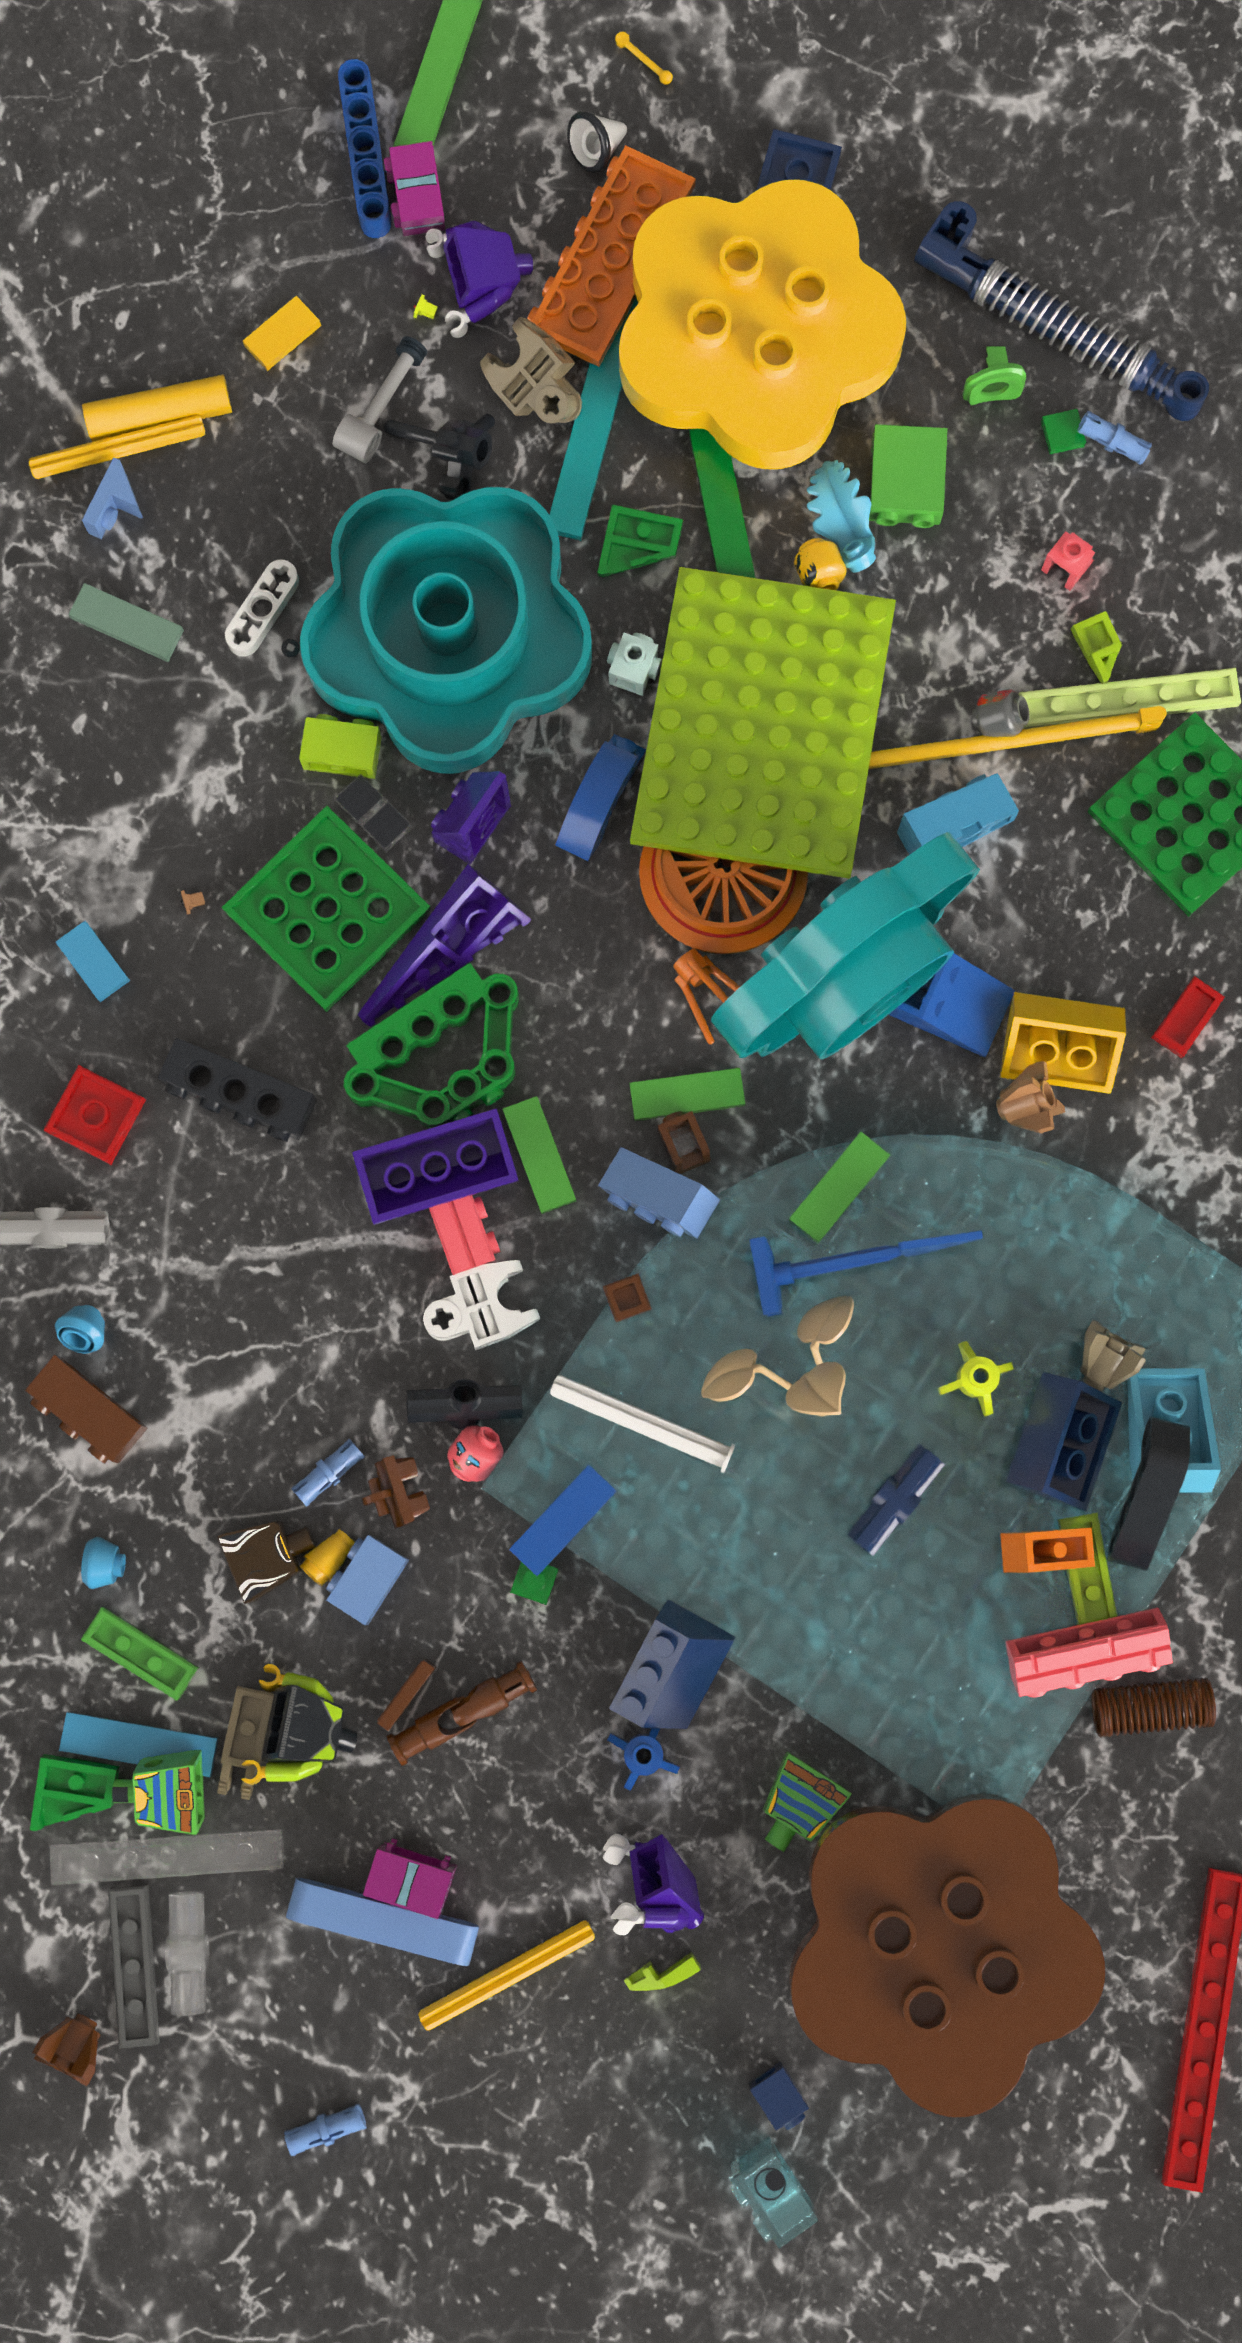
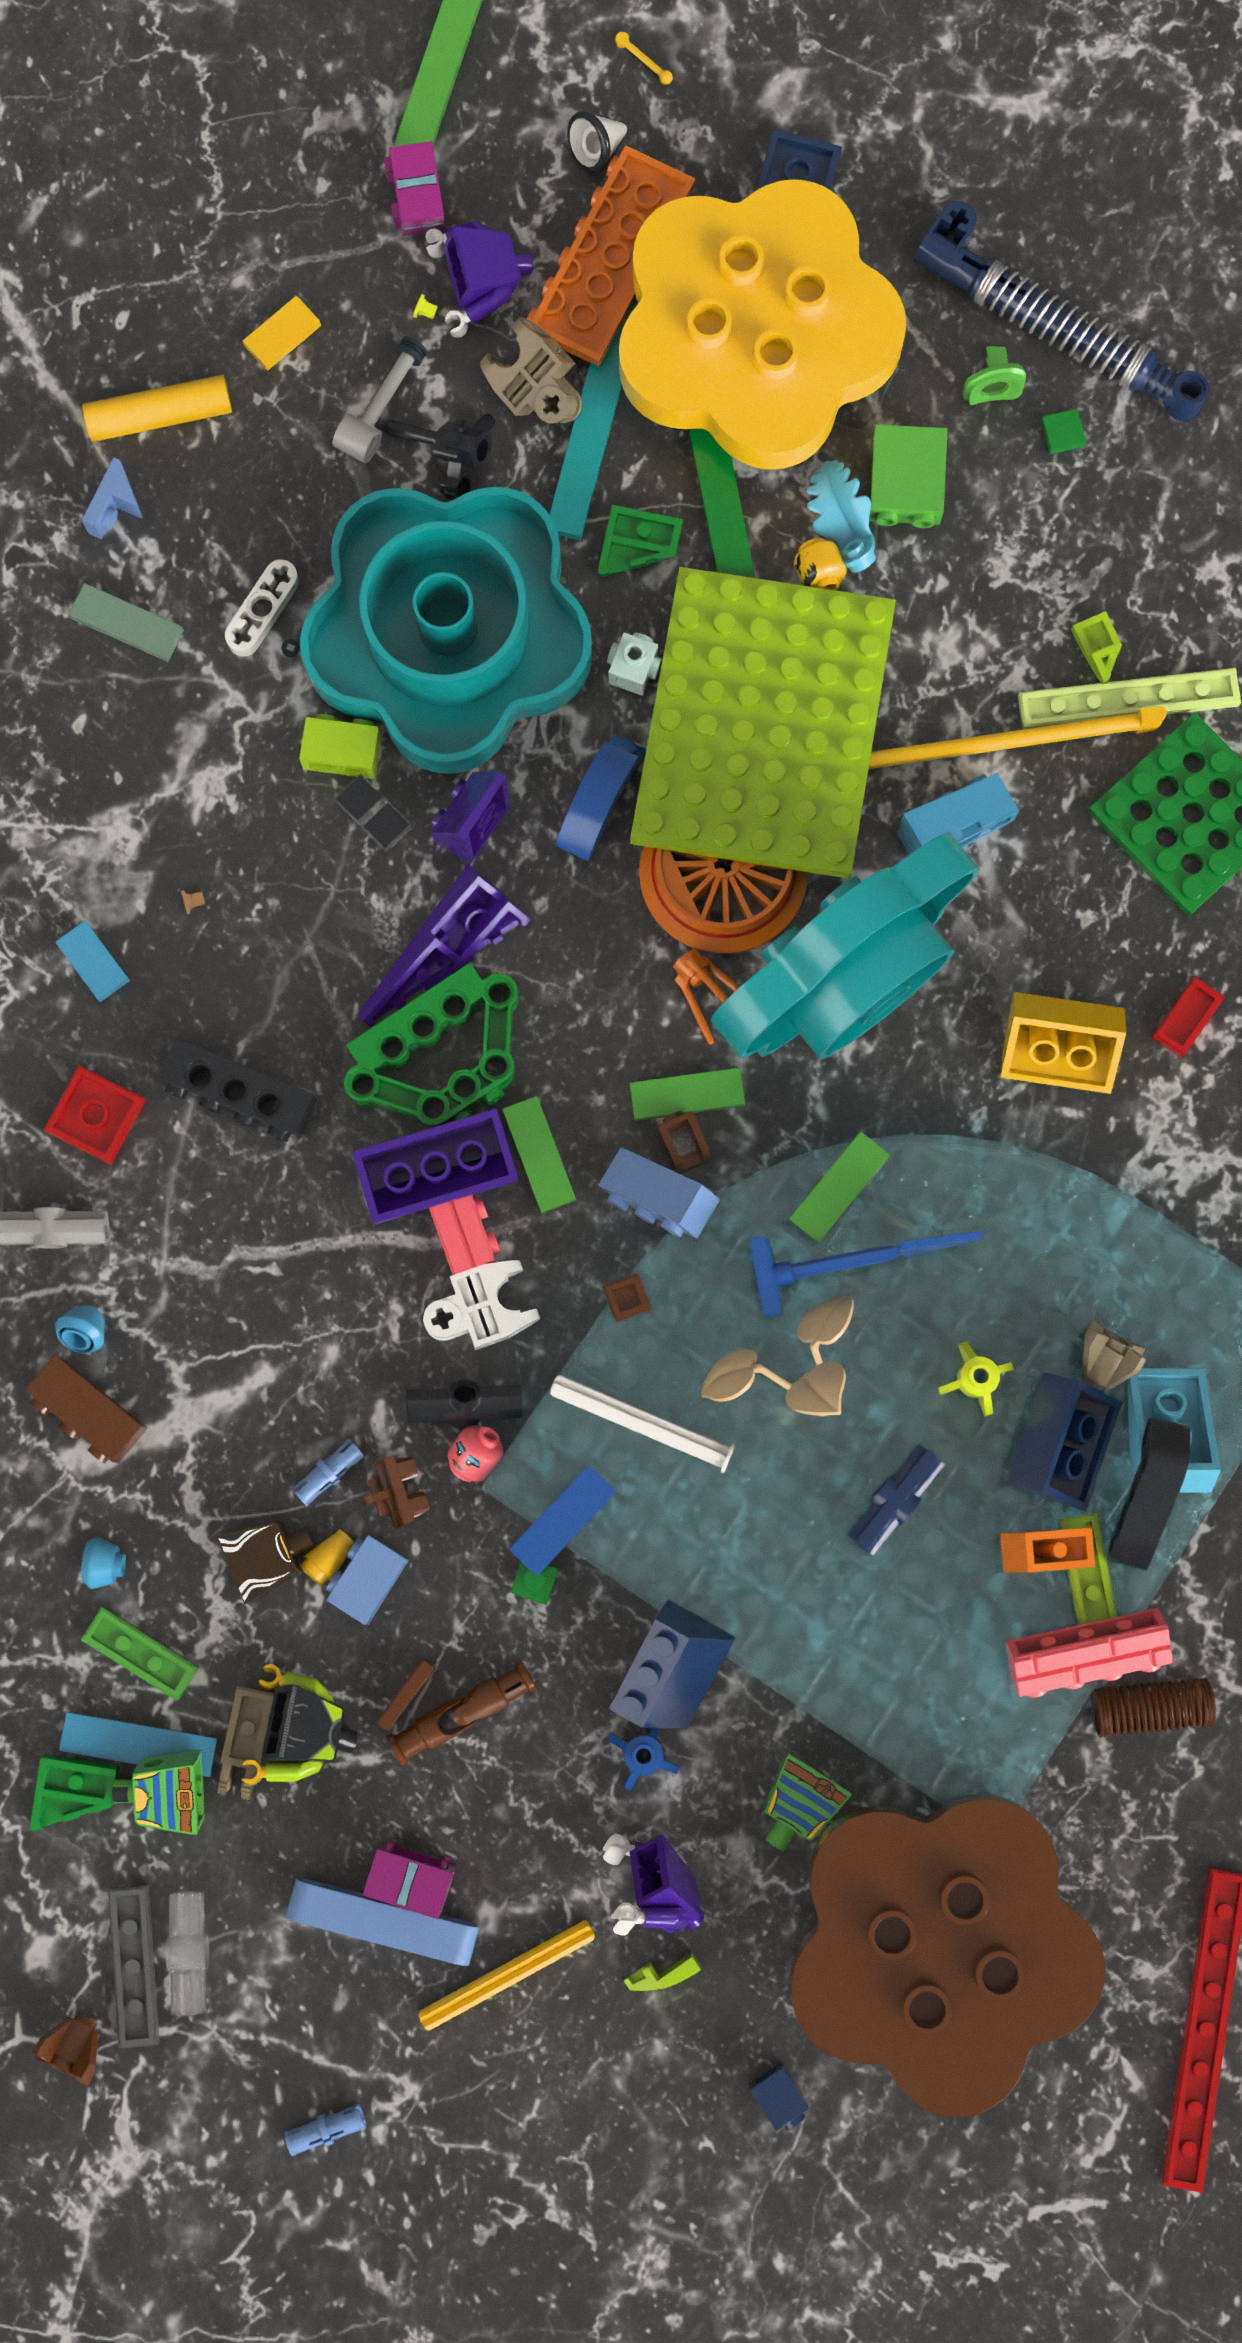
(117, 446): yellow axle -> none
(167, 1856): clear tile -> none
(352, 959): green piece -> none
(364, 133): blue beam -> none
(773, 2192): clear light blue brick -> none
(959, 1006): blue slope -> none
(1000, 714): dark grey head -> none
(1030, 1100): medium nougat brick -> none
(1072, 555): coral window -> none
(1114, 437): medium blue pin -> none

